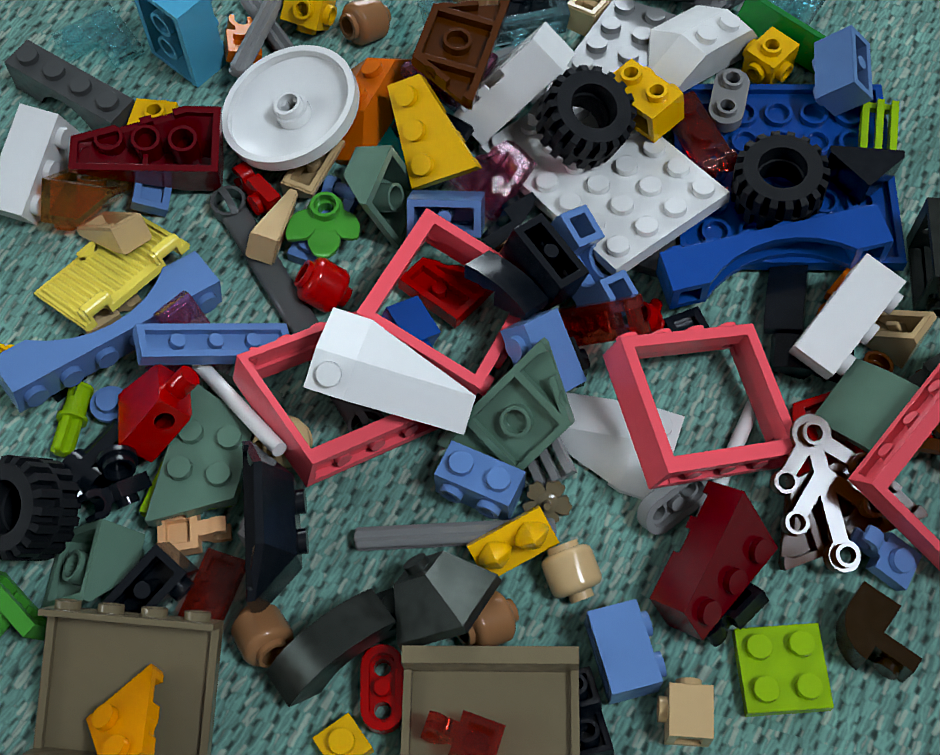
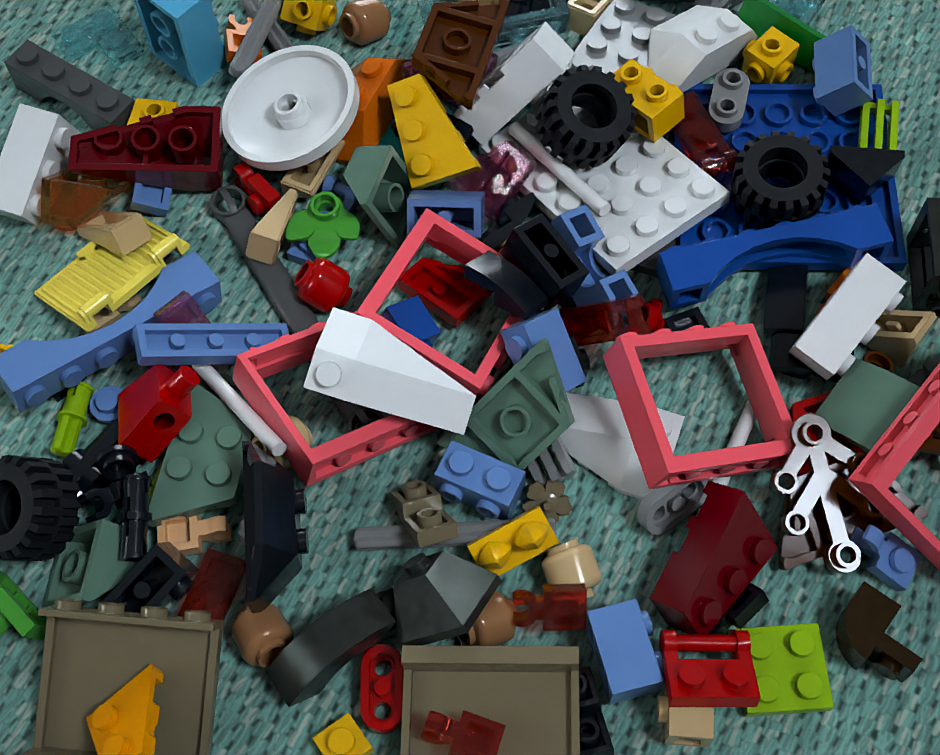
(135, 517): none -> black pin
(422, 513): none -> dark tan slope
(558, 607): none -> clear red plate
(561, 170): none -> white bar
(709, 680): none -> red plate

